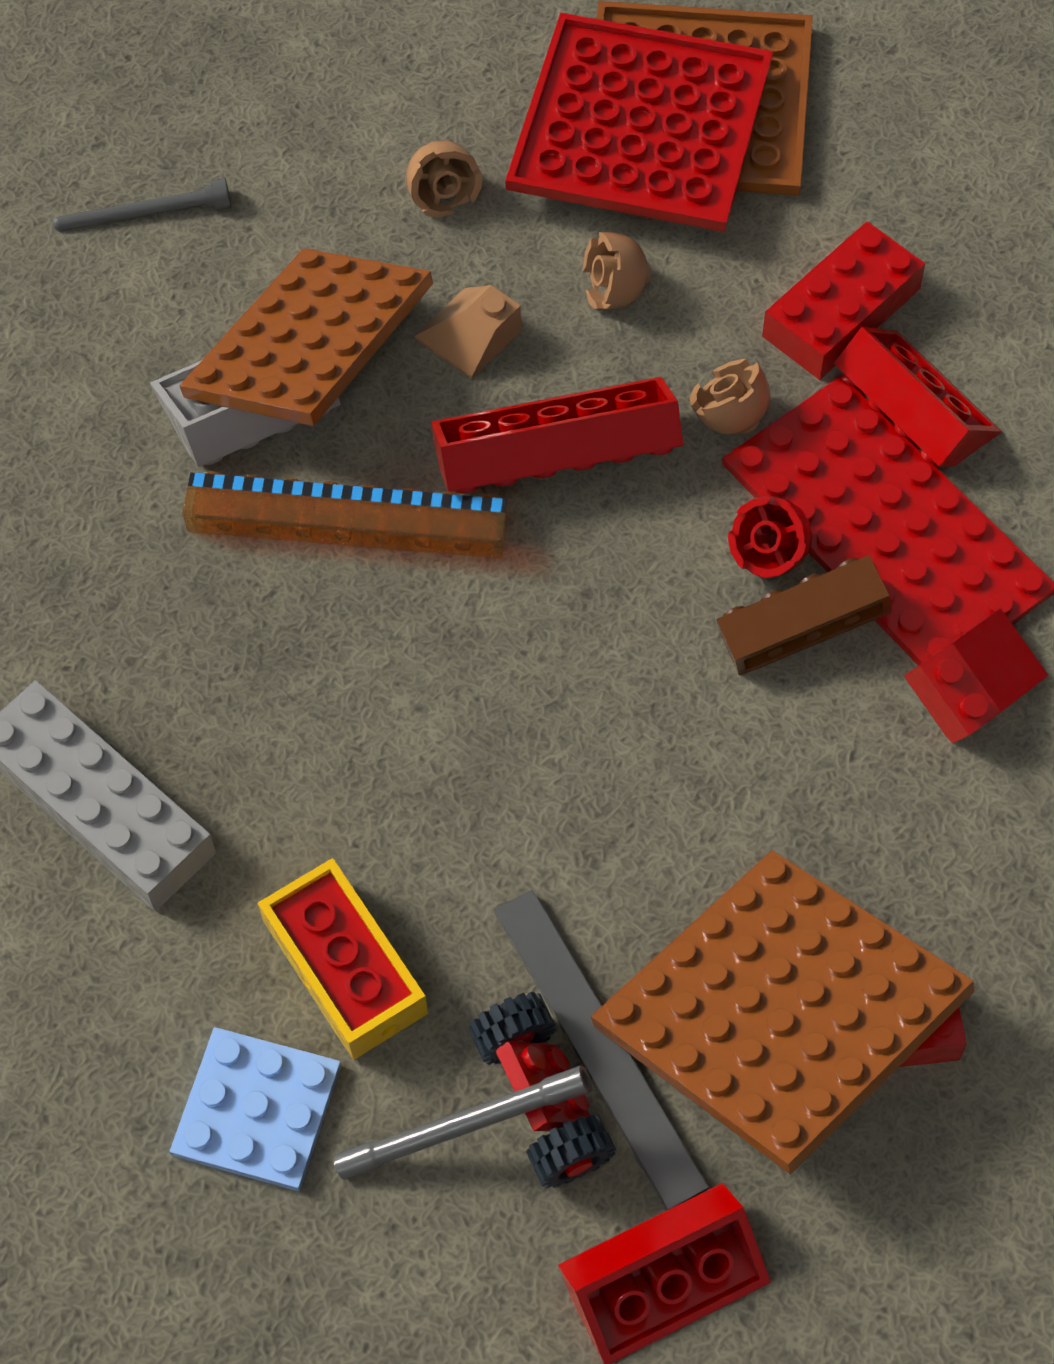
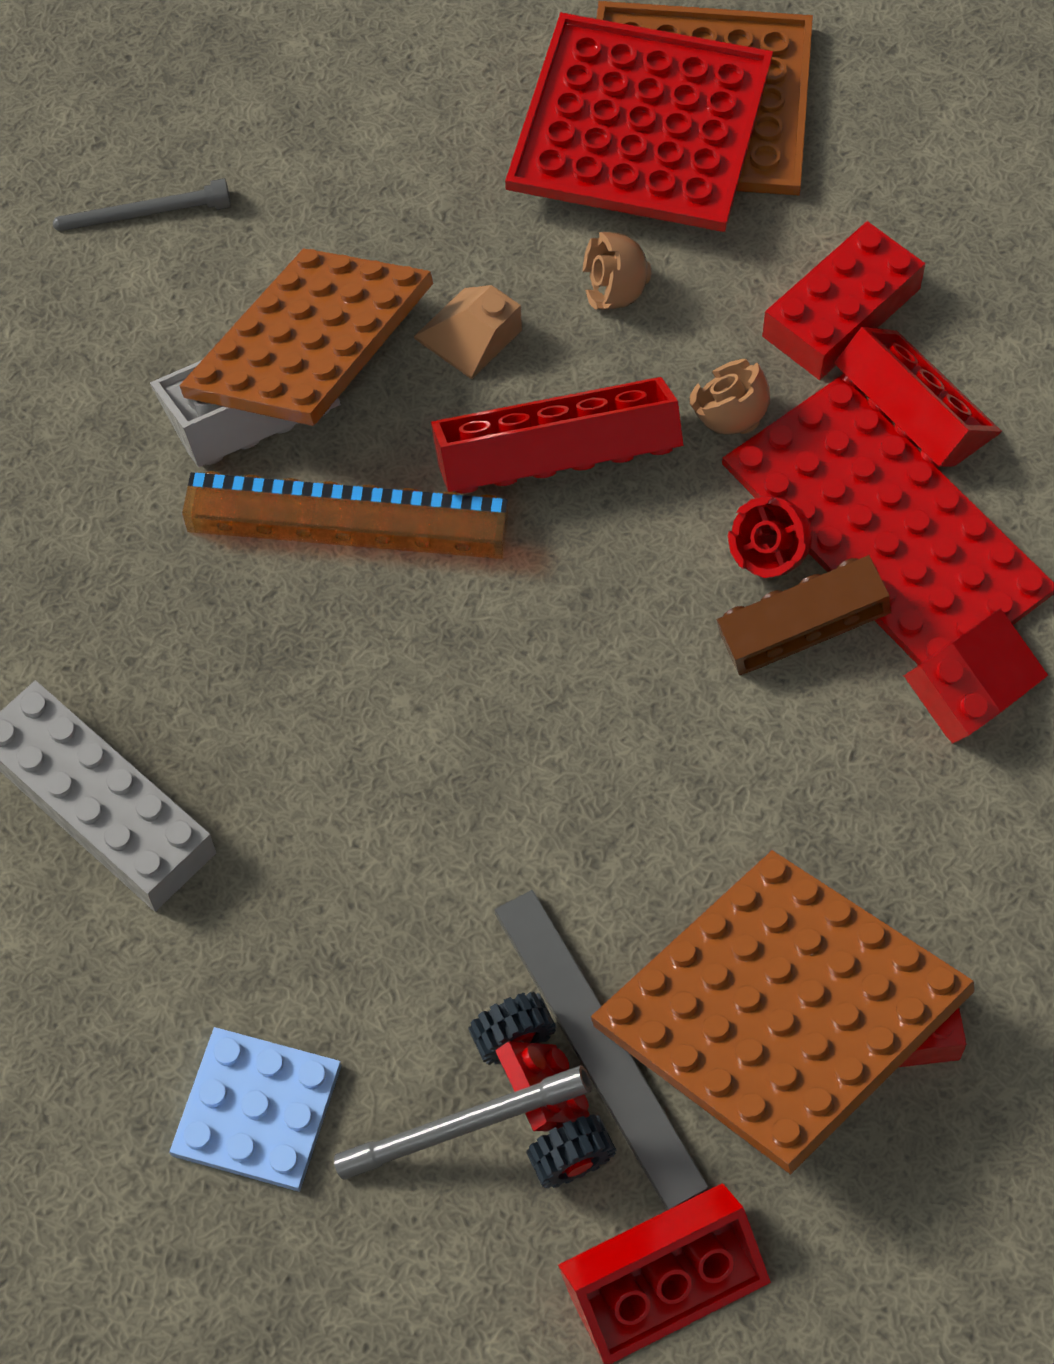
(343, 958): brick -> none
(439, 172): medium nougat cylinder -> none

